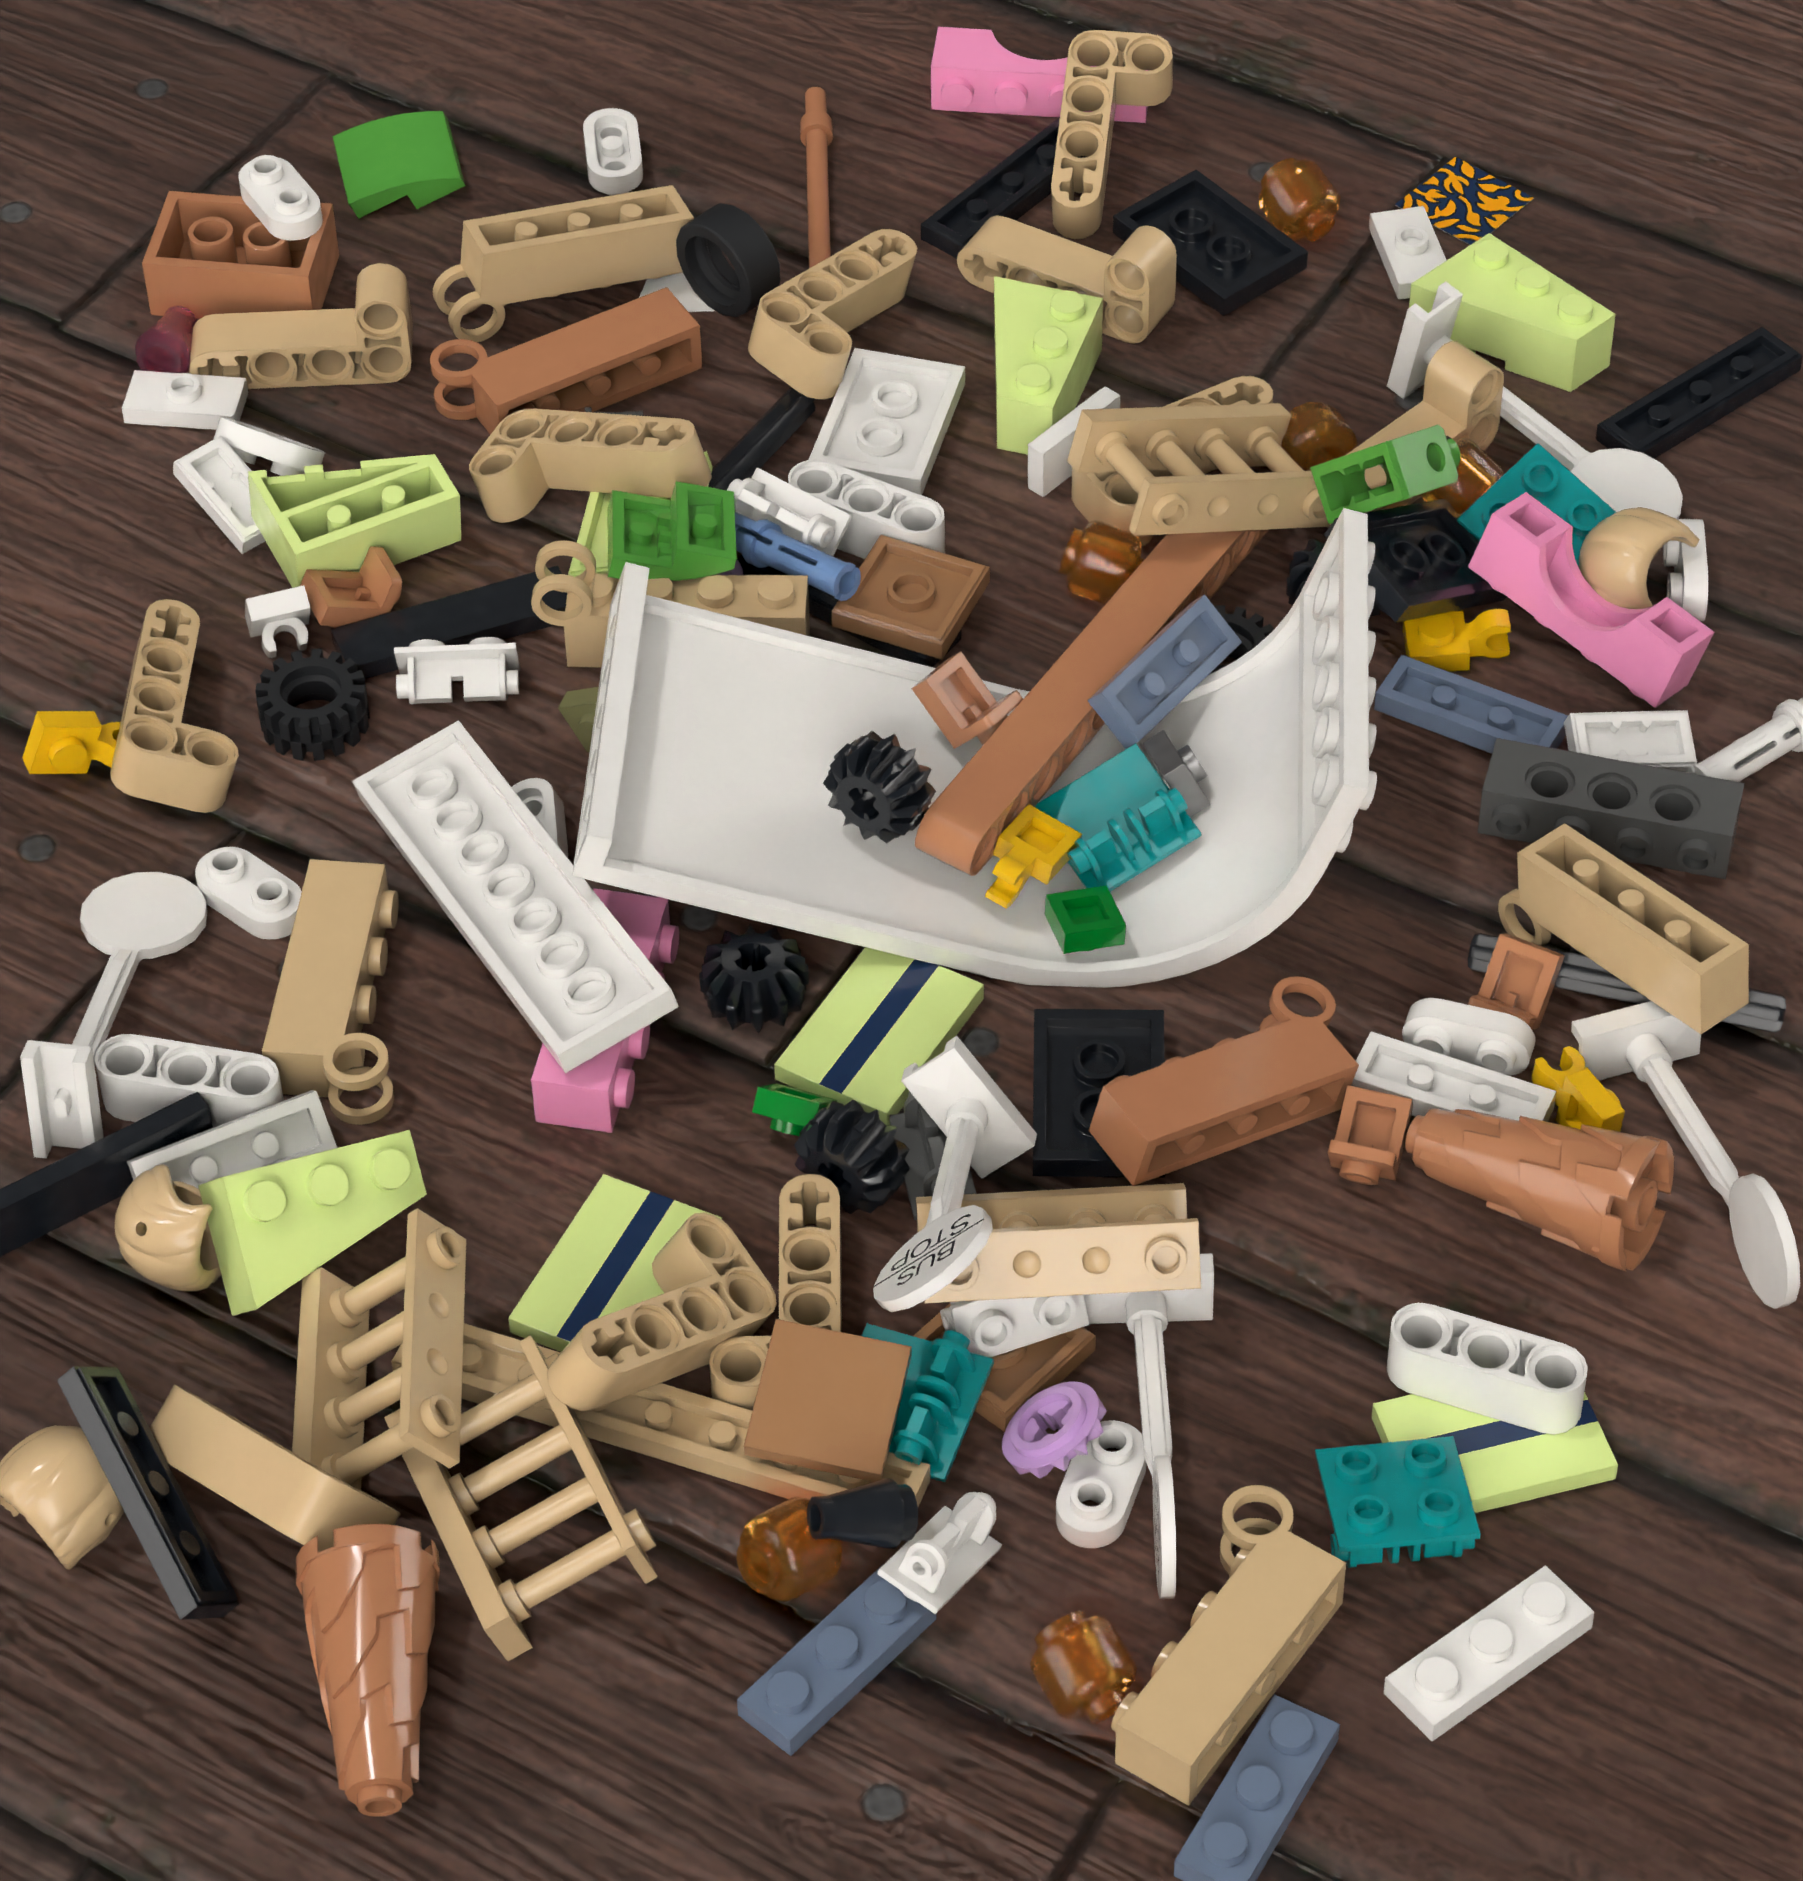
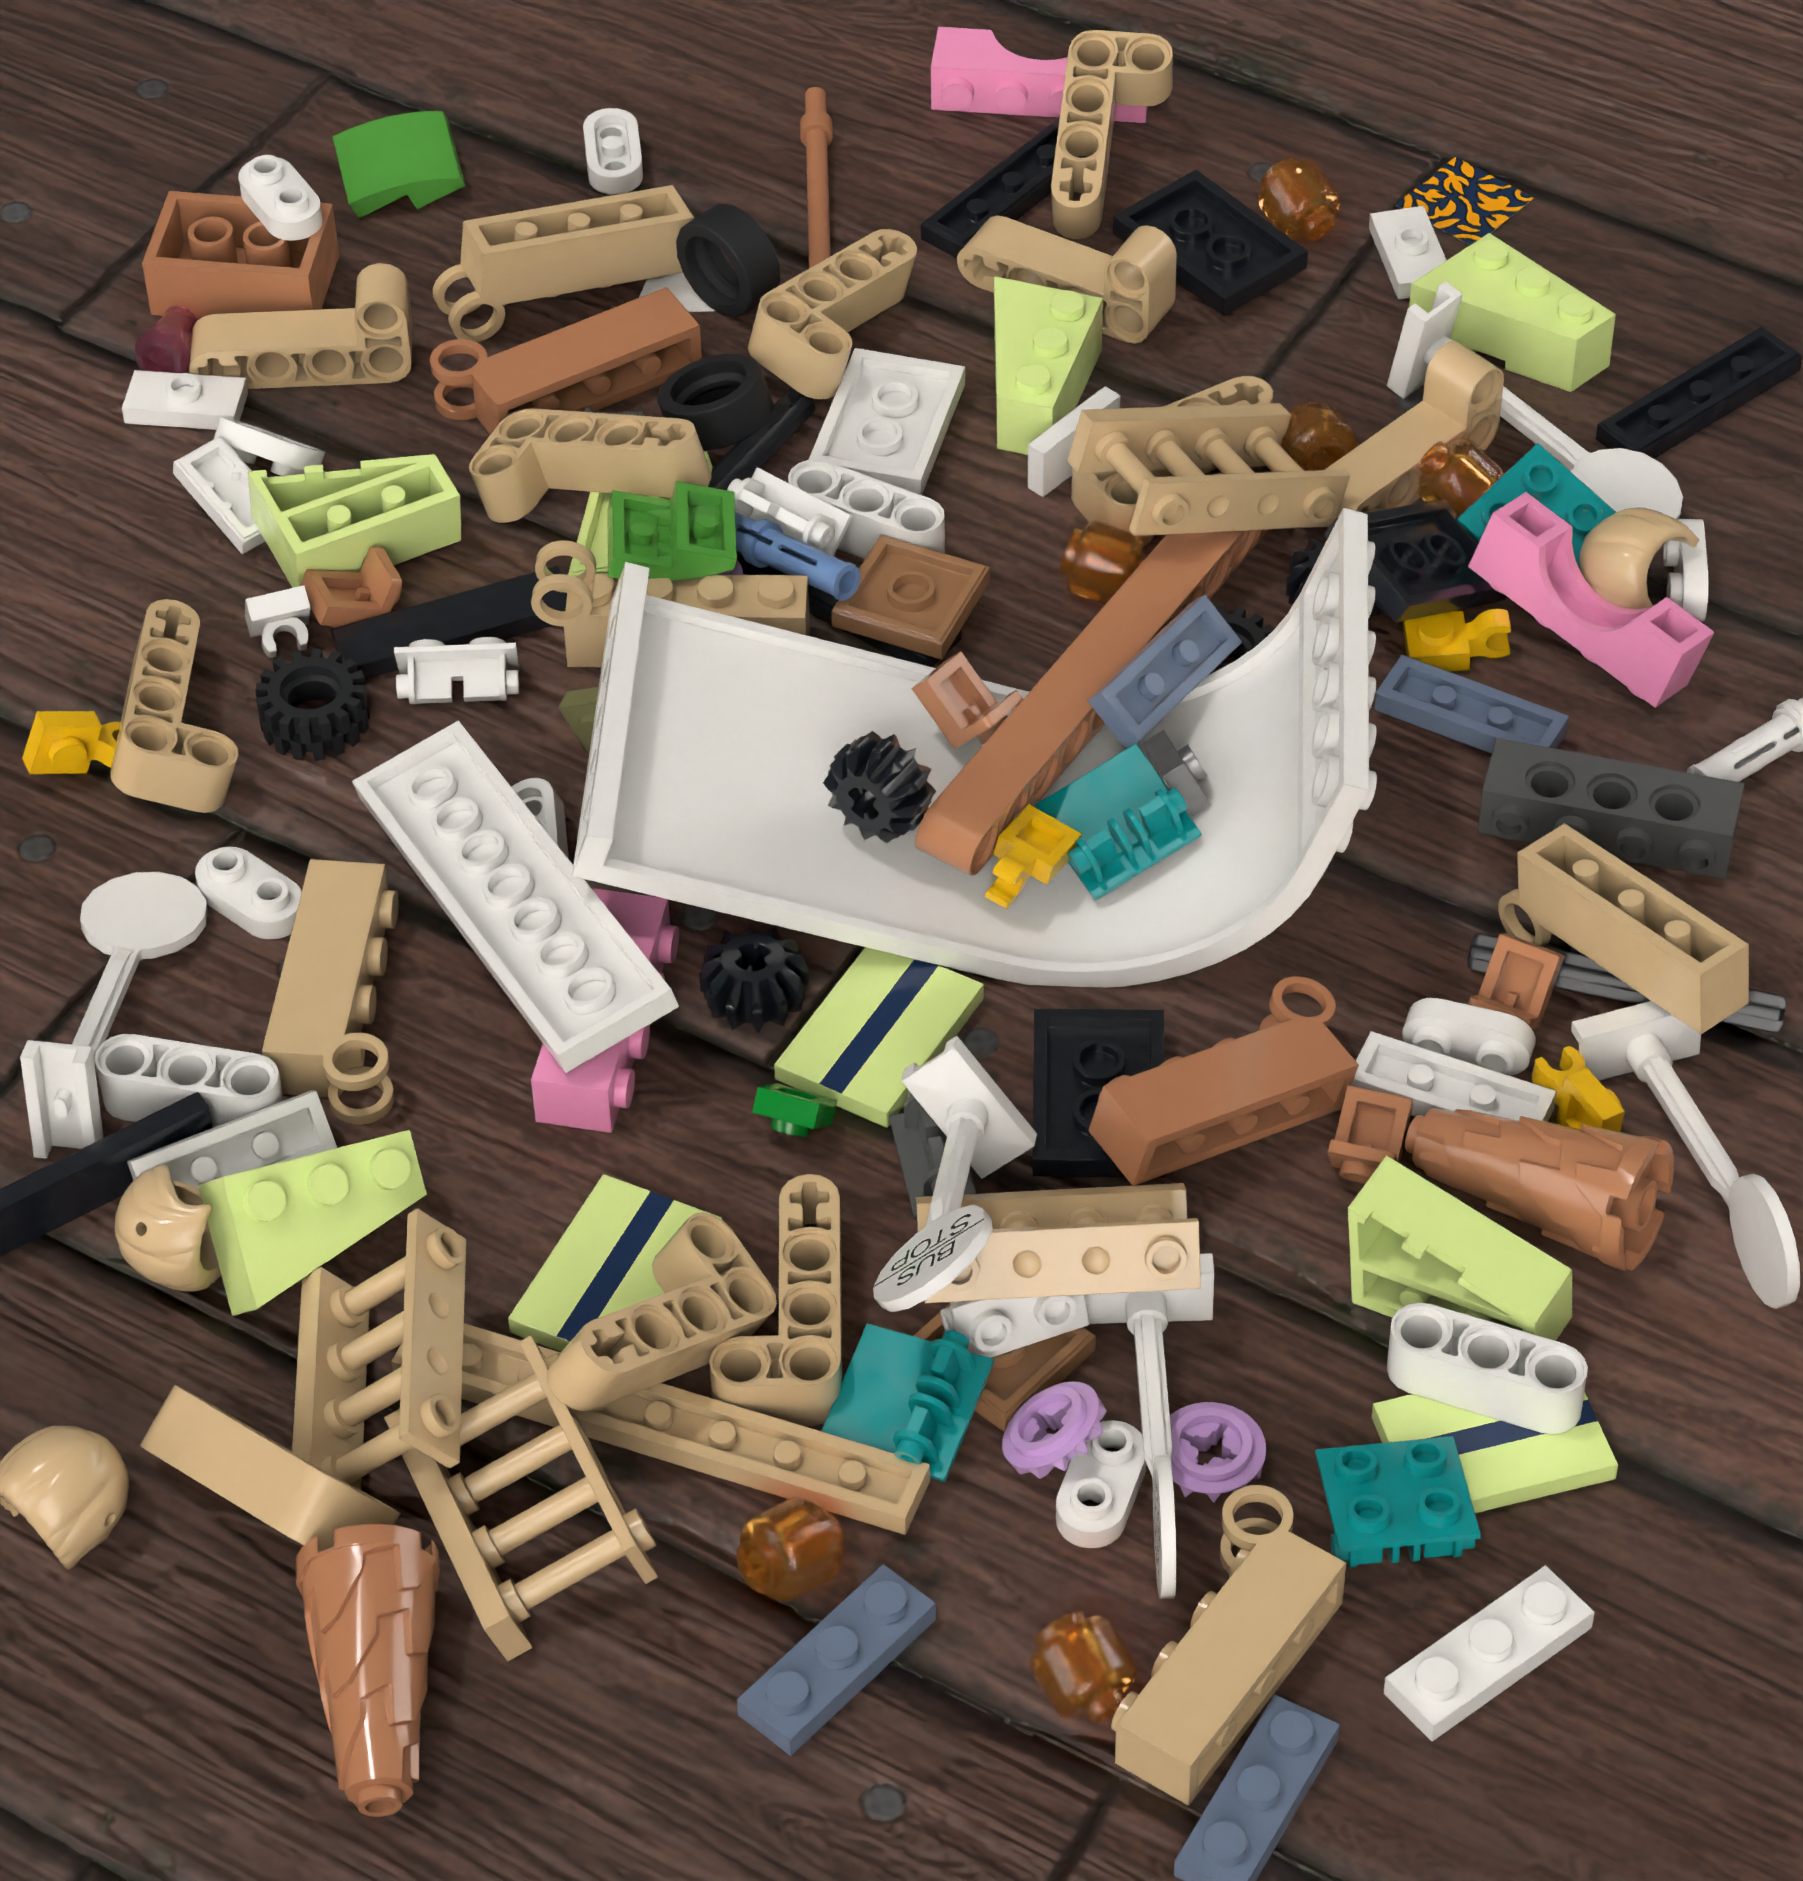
(148, 1492): black tile -> none
(720, 396): none -> black tyre
(828, 1400): medium nougat tile -> none
(853, 1153): black gear -> none
(867, 1515): black cone -> none
(945, 1552): white hinge -> none
(1085, 919): green plate -> none
(1200, 1427): none -> lavender gear
(1411, 465): bright green torso -> none
(1432, 1249): none -> yellowish green wedge
(1637, 737): white plate -> none

